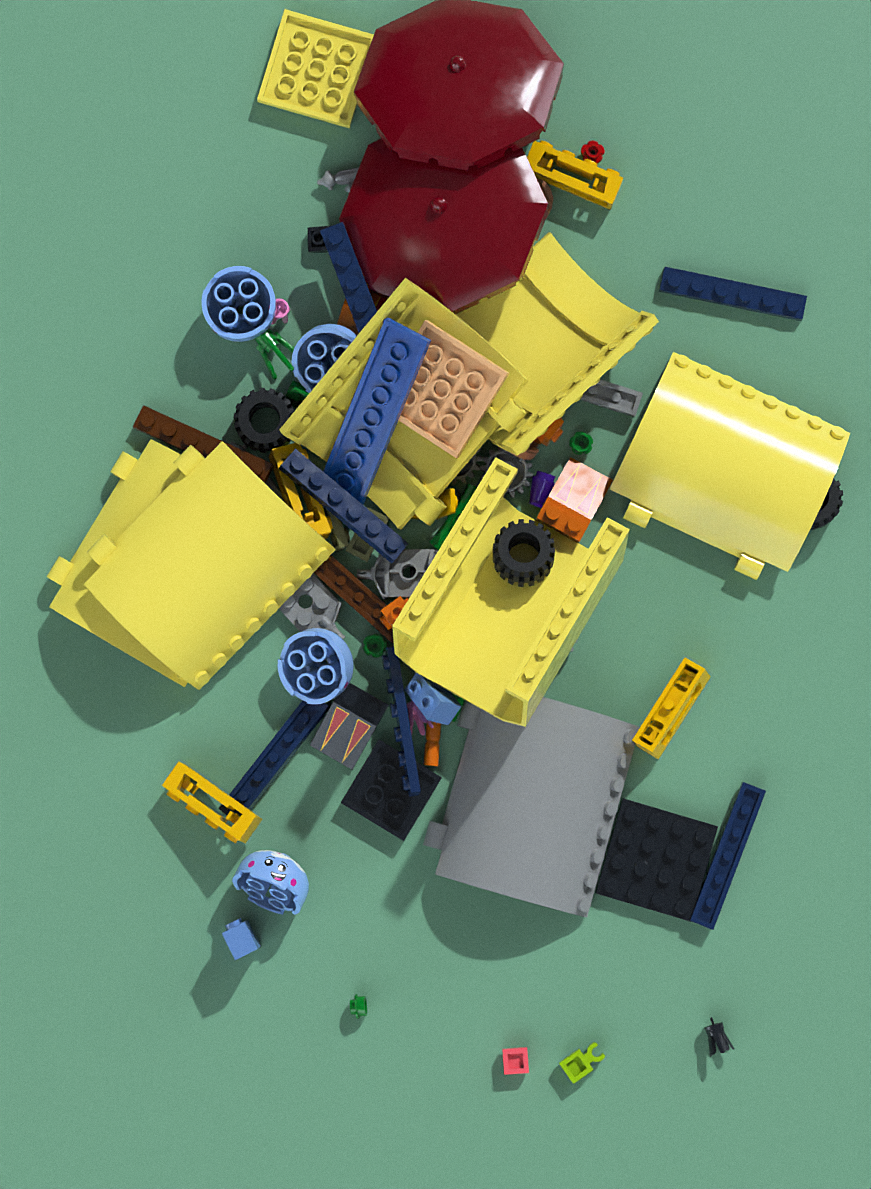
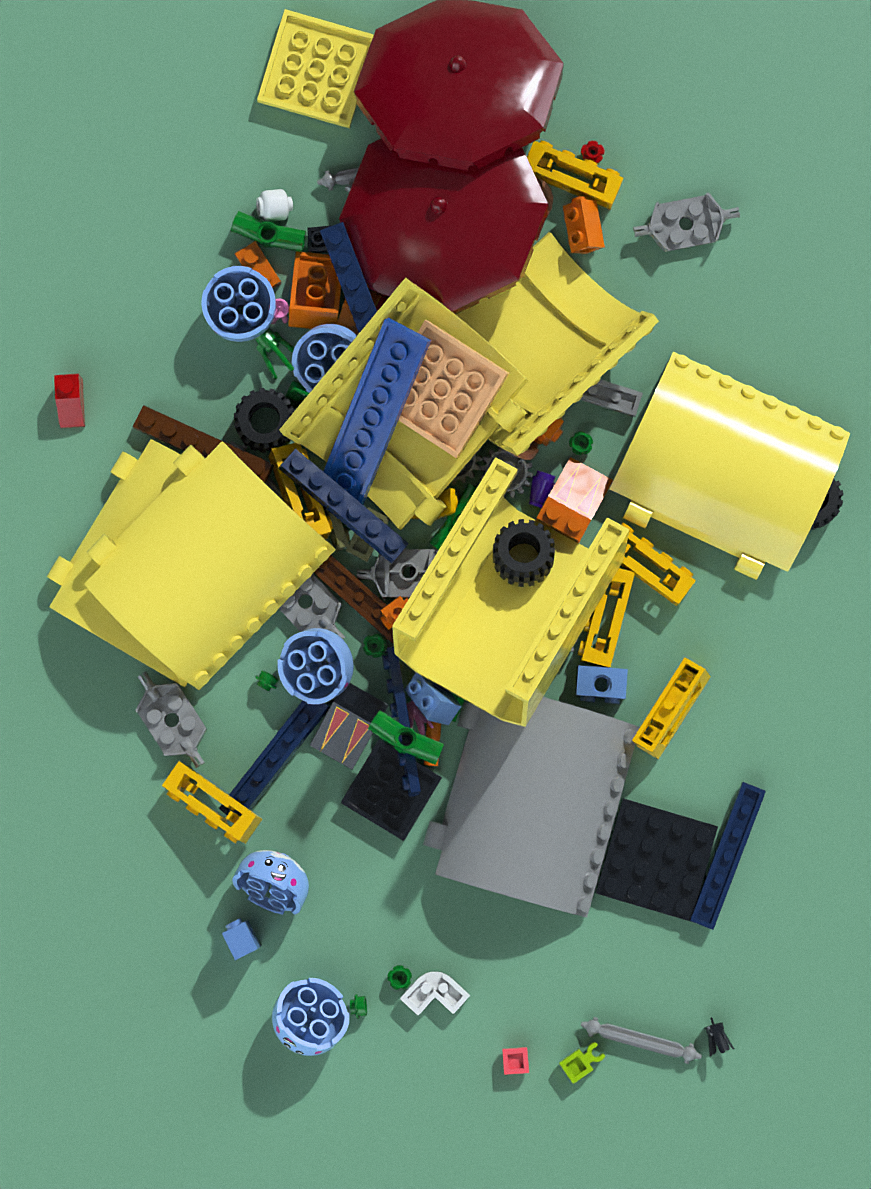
(69, 400): none -> red slope
(156, 705): none -> light grey plate
(253, 228): none -> green piece
(253, 257): none -> orange plate
(266, 680): none -> green plate
(274, 205): none -> white head
(314, 291): none -> orange slope
(316, 1008): none -> light blue cylinder
(390, 730): none -> green piece
(404, 982): none -> green plate
(432, 986): none -> white plate
(583, 225): none -> orange brick
(597, 656): none -> yellow brick
(615, 678): none -> medium blue brick
(641, 1040): none -> light grey wheel
(662, 561): none -> yellow brick
(702, 211): none -> light grey plate
(733, 293): dark blue plate -> none

